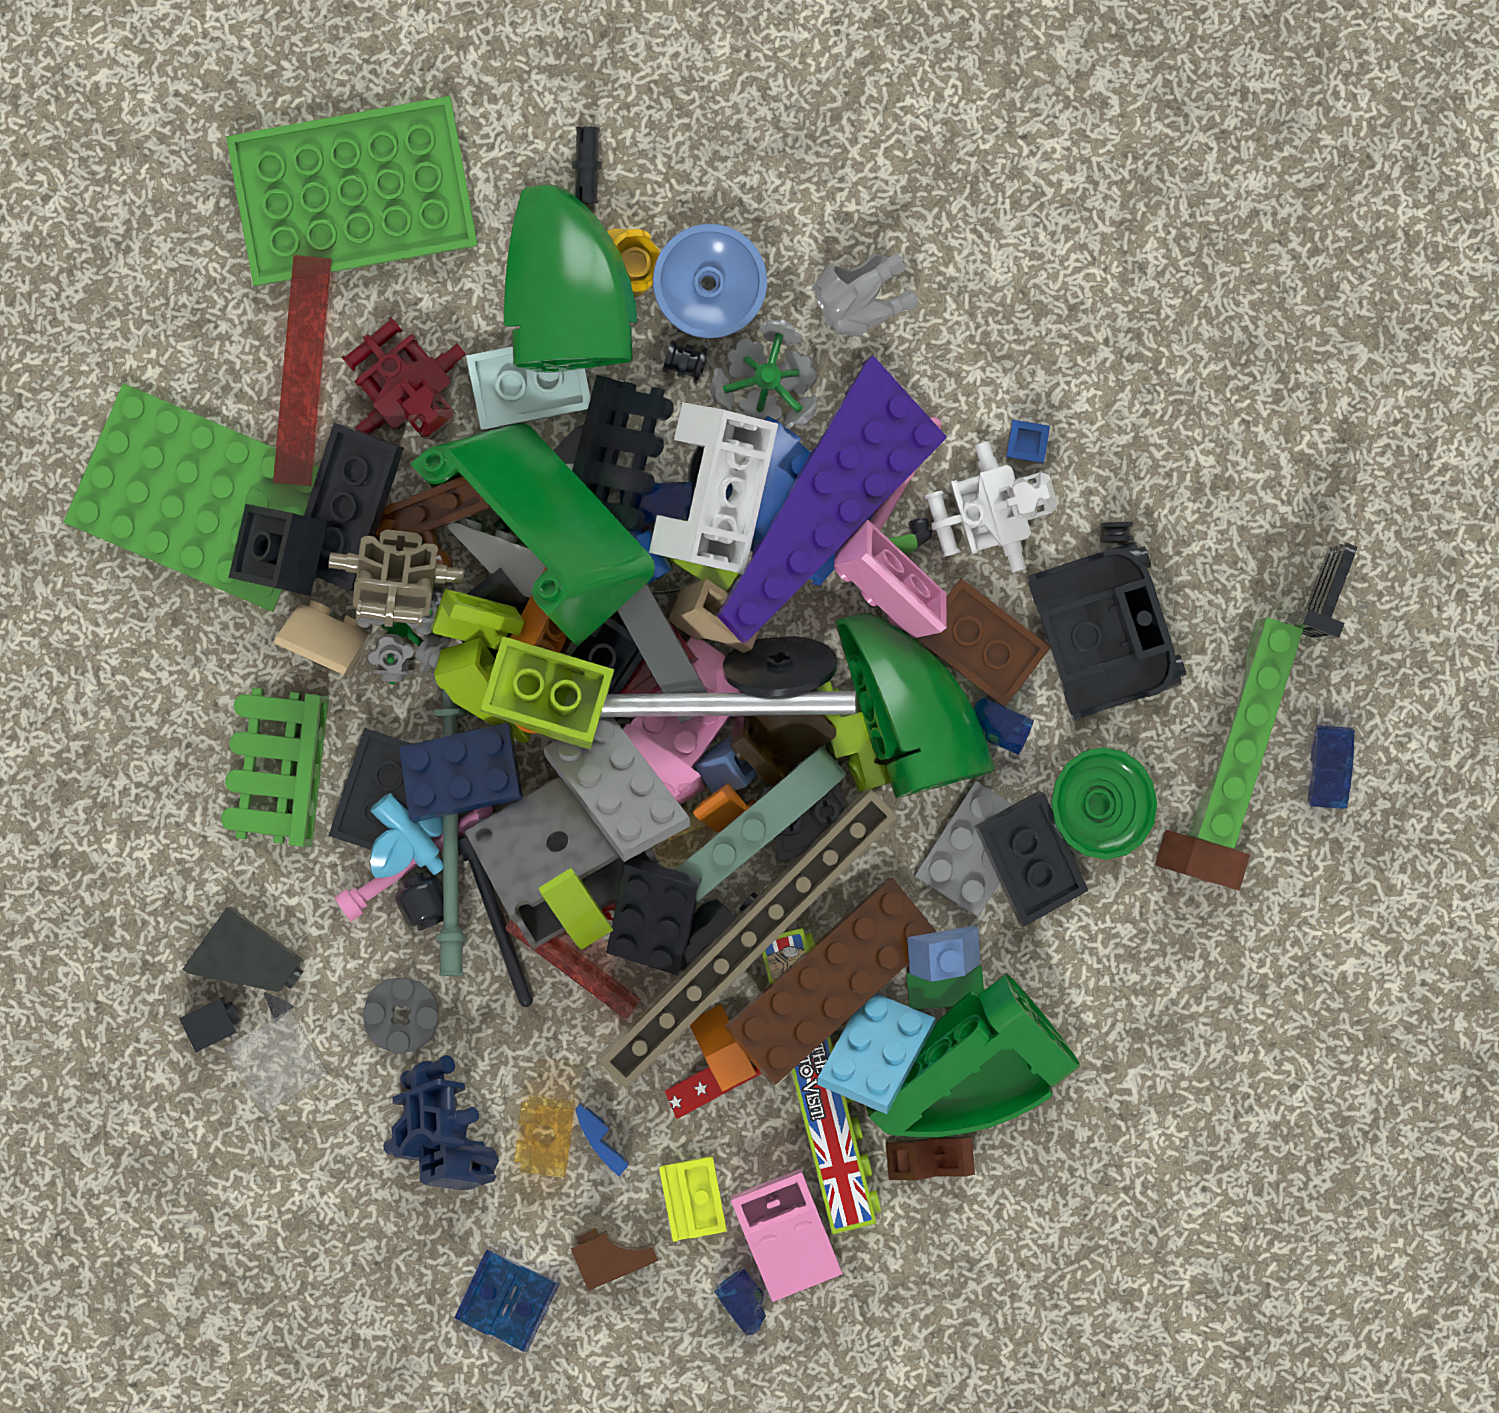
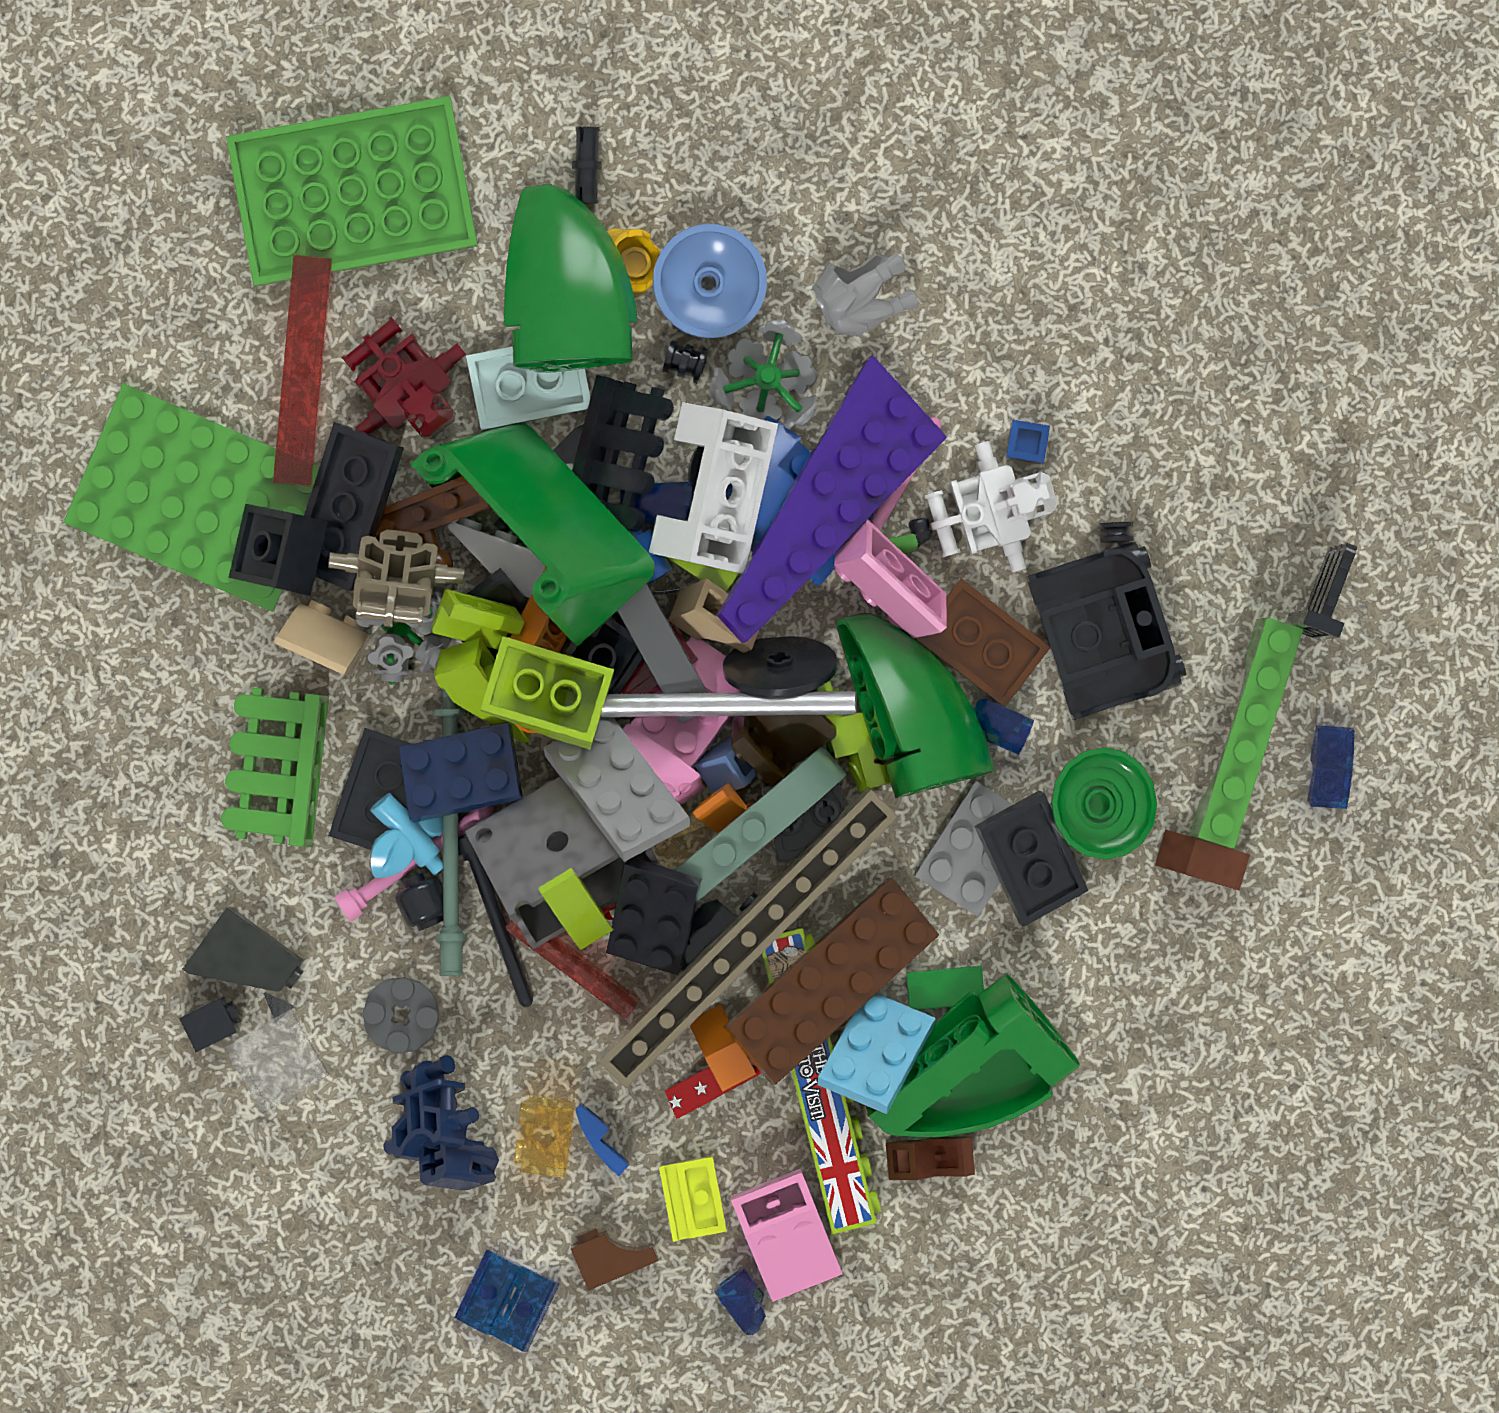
(944, 953): medium blue slope -> none

